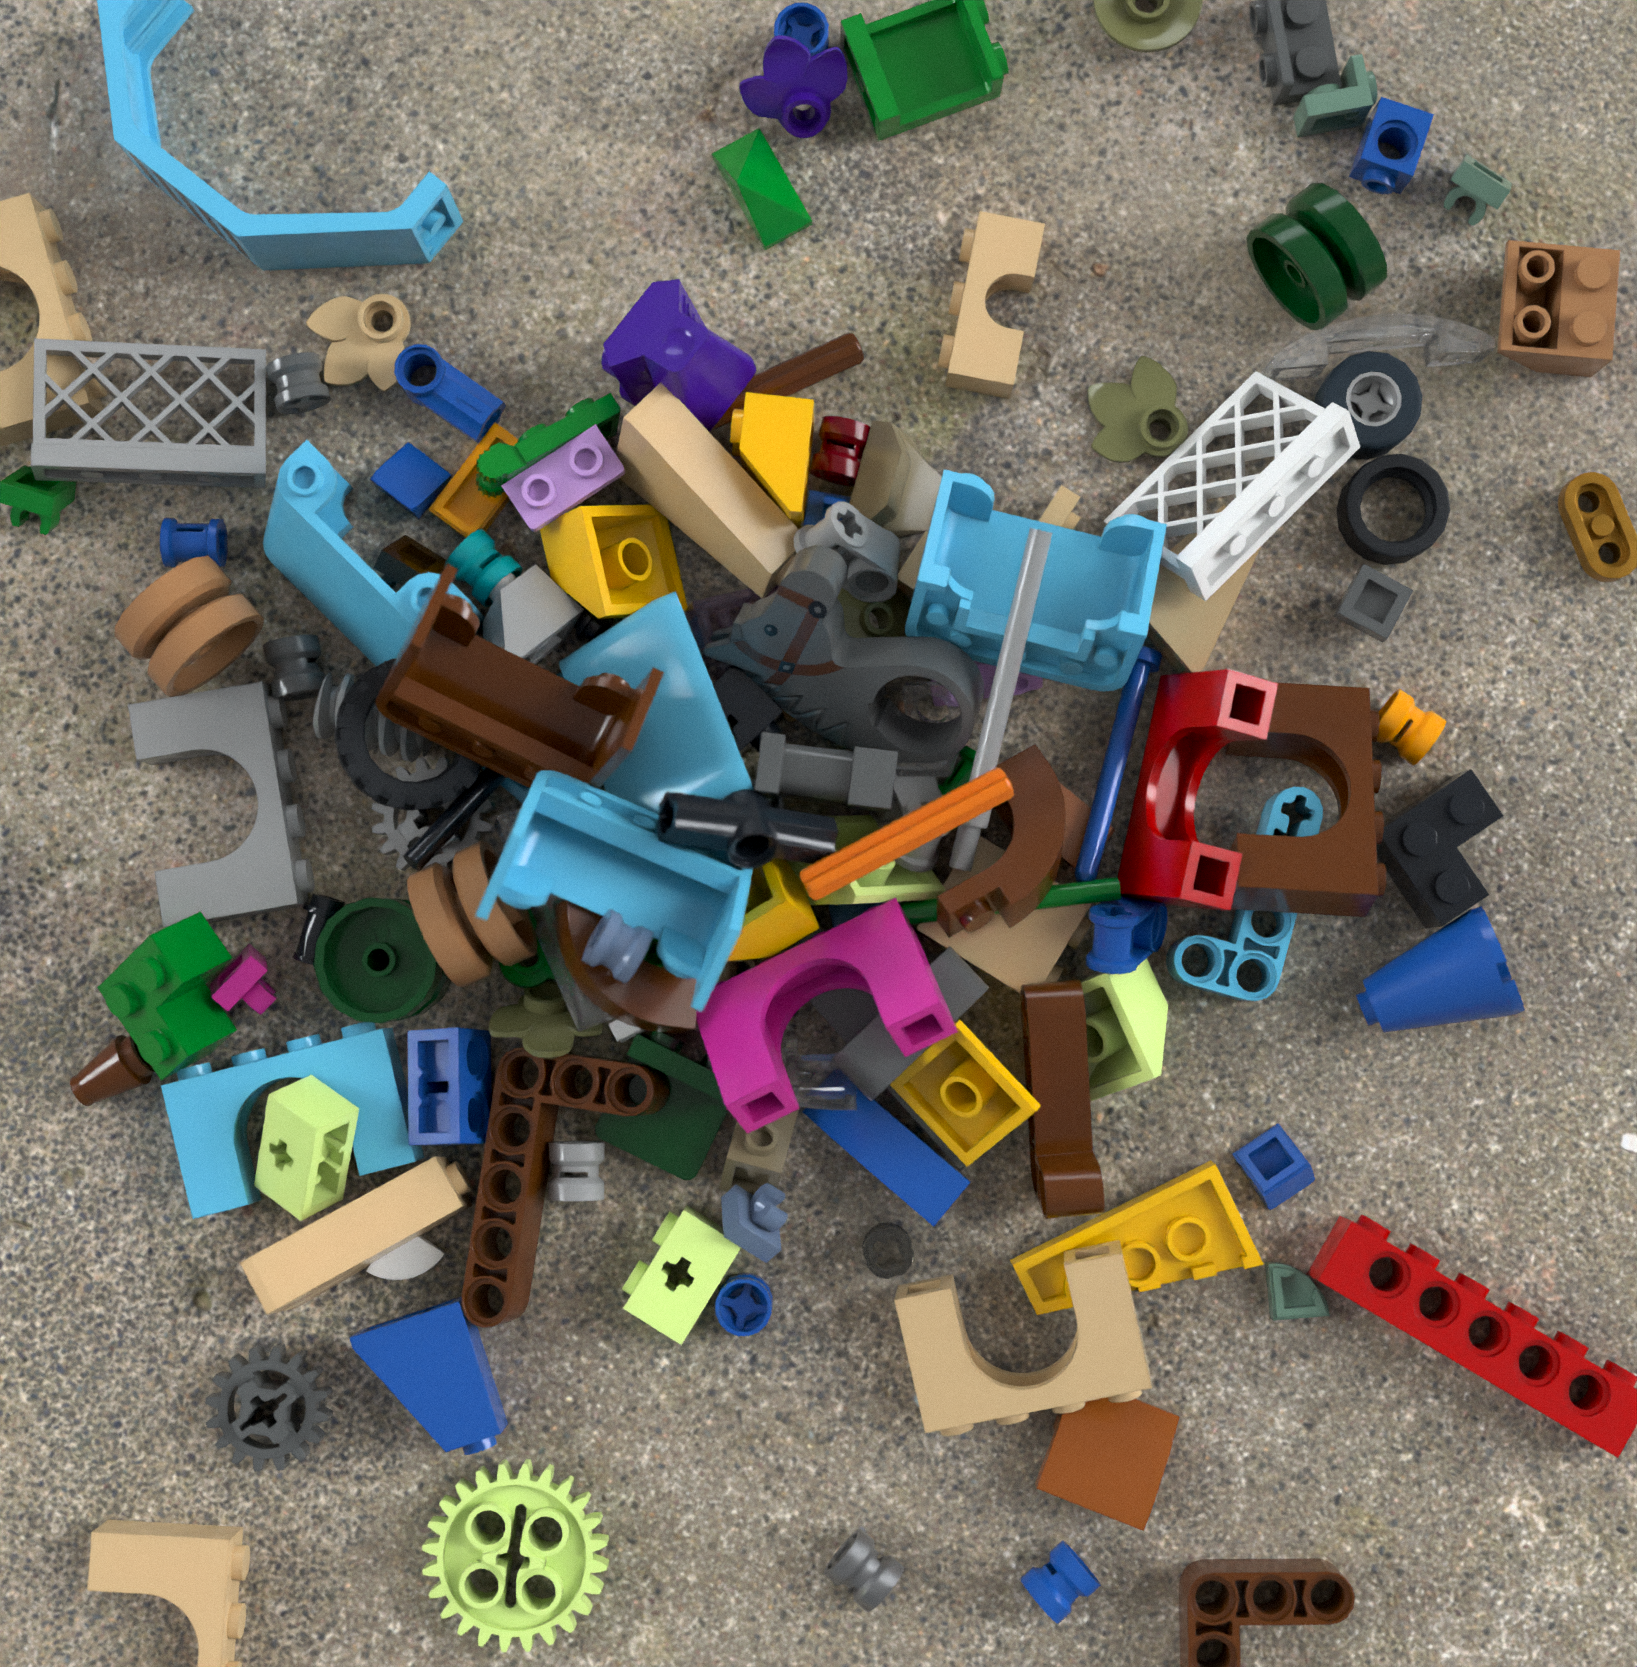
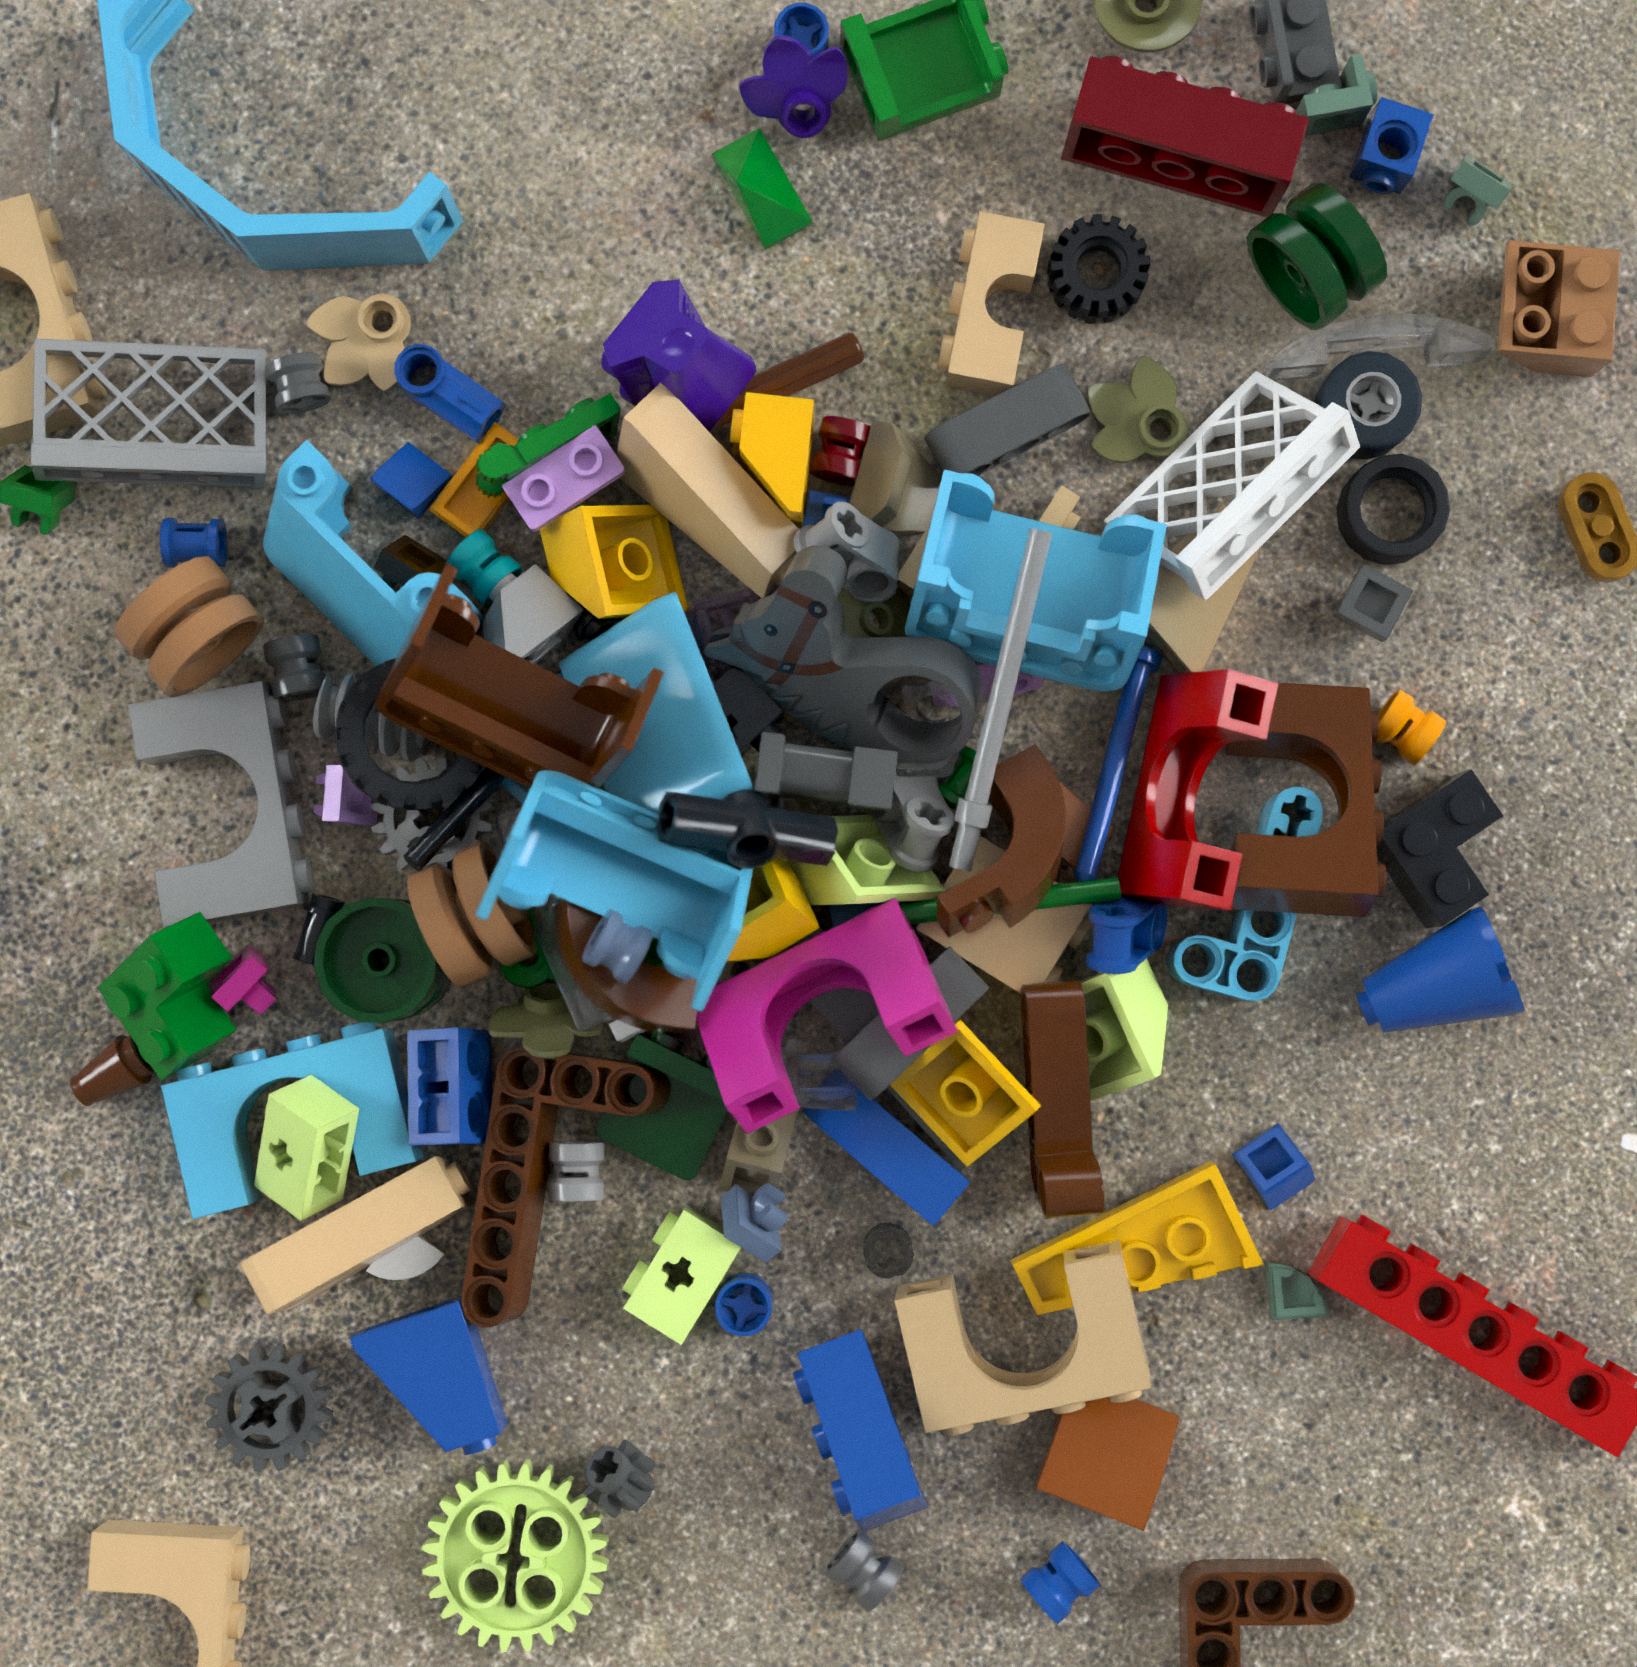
(343, 801): none -> lavender tile
(619, 1478): none -> dark grey gear
(858, 1431): none -> blue wedge
(906, 833): orange axle -> none
(1009, 423): none -> dark grey beam
(1104, 237): none -> black tyre
(1184, 136): none -> dark red brick

